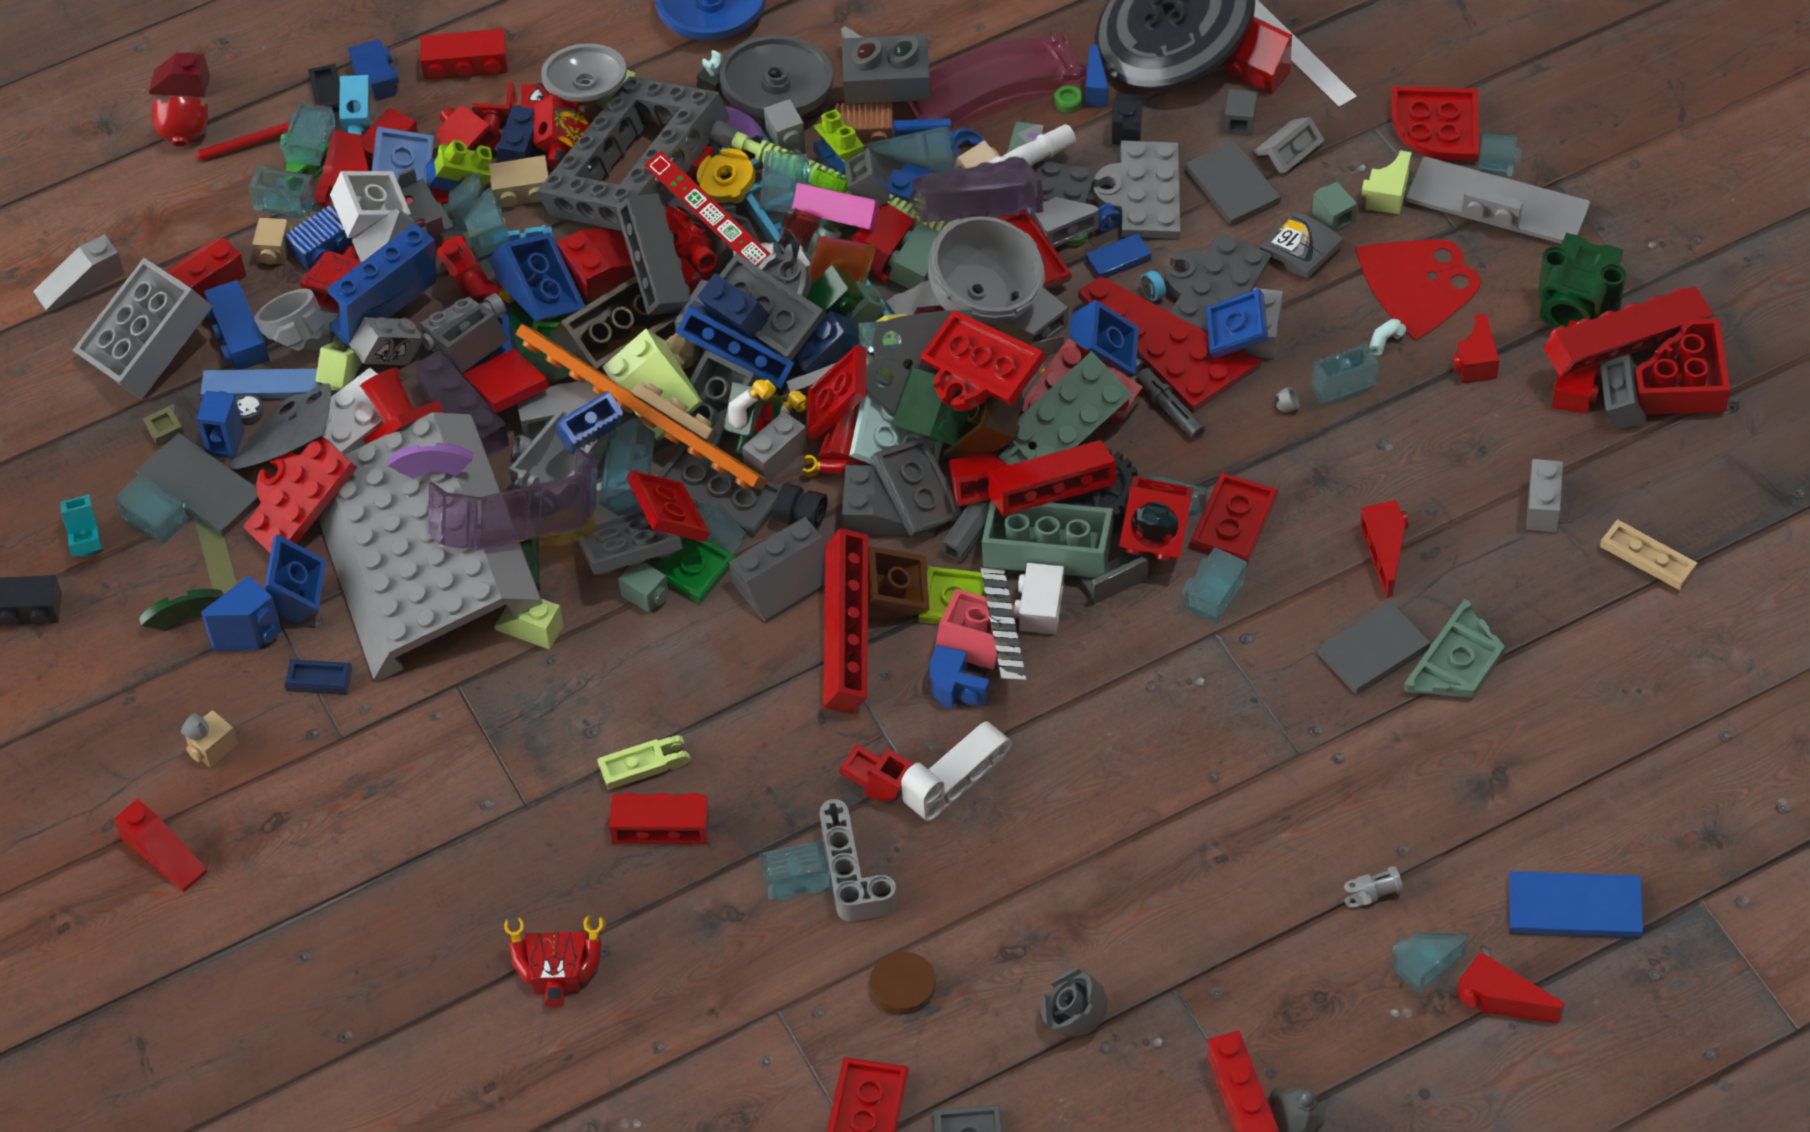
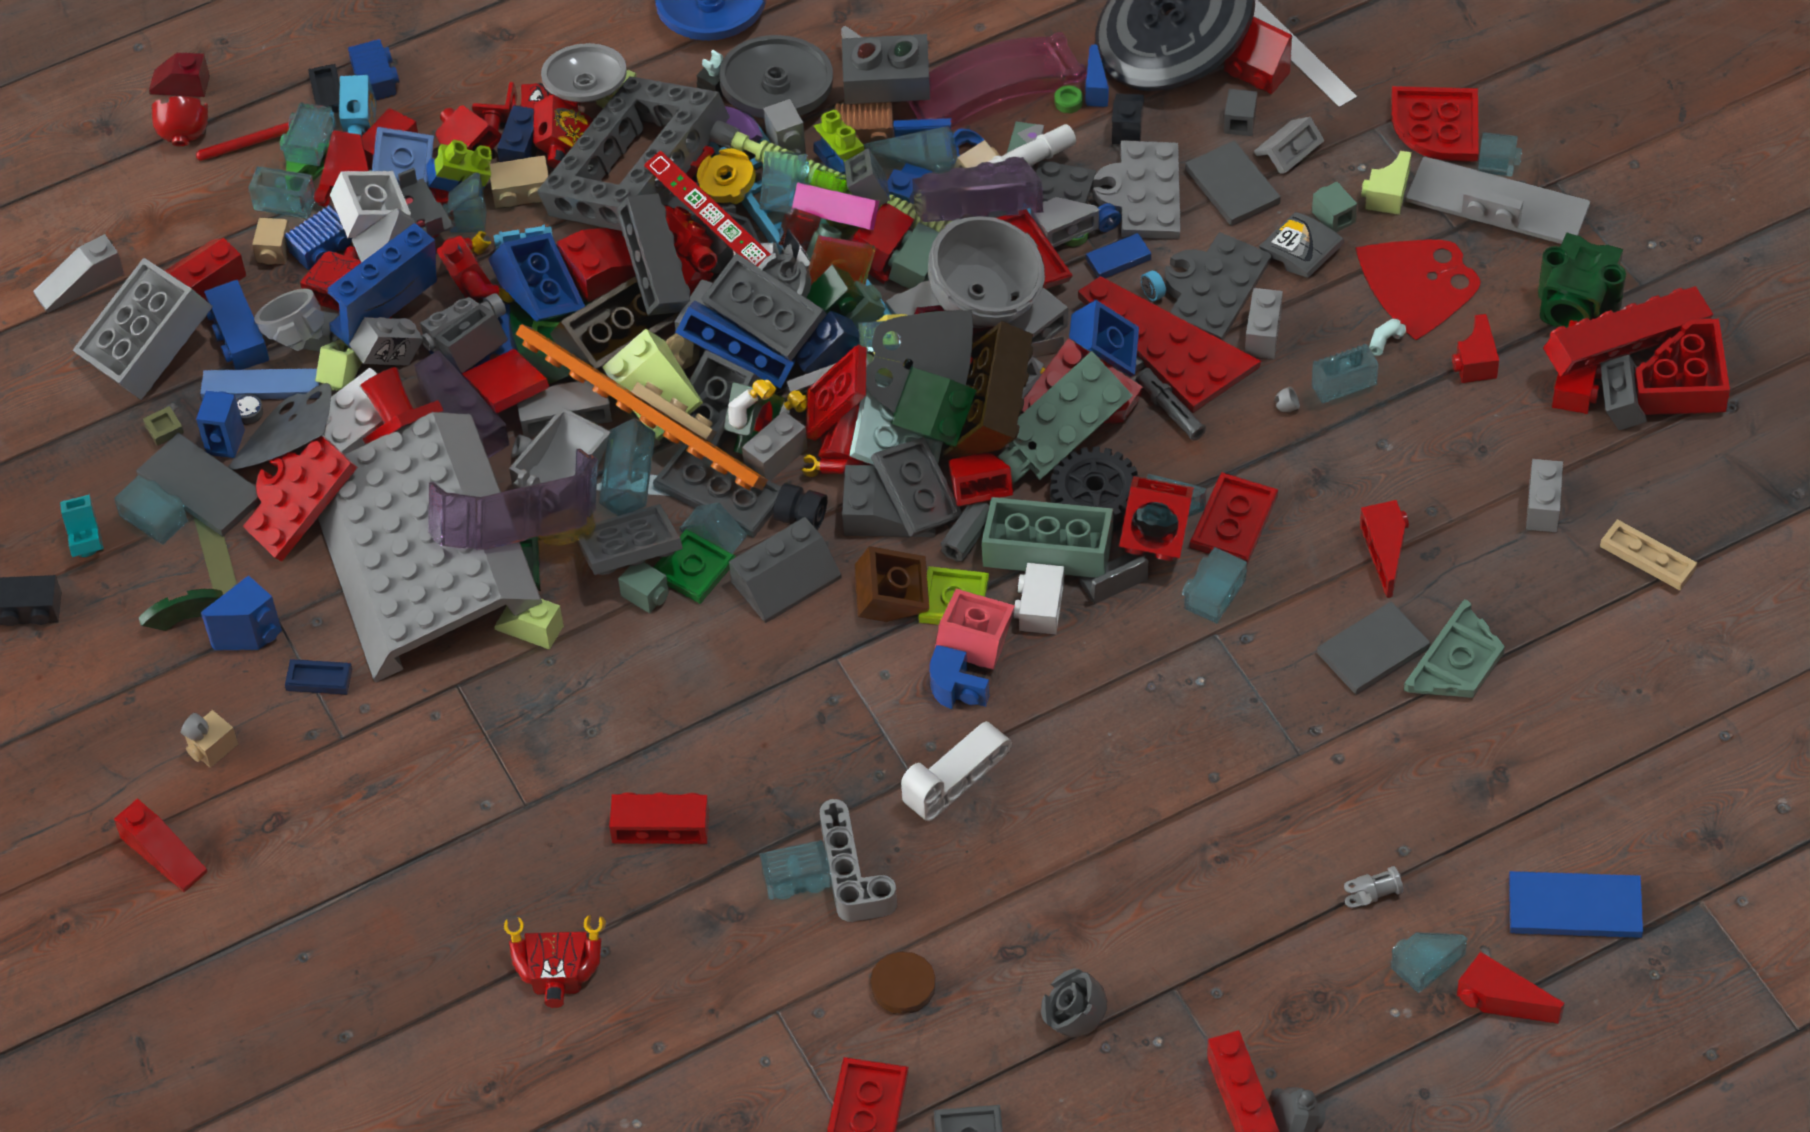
(294, 579): blue slope -> none
(439, 458): medium lavender tile -> none
(464, 54): red brick -> none
(486, 225): clear light blue slope -> none
(589, 422): blue brick -> none
(642, 761): yellowish green hinge -> none
(667, 506): red tile -> none
(733, 305): dark blue brick -> none
(846, 621): red brick -> none
(878, 775): red brick -> none
(979, 363): red plate -> none
(1003, 624): sticker -> none
(1052, 477): red brick -> none
(1236, 323): blue tile -> none

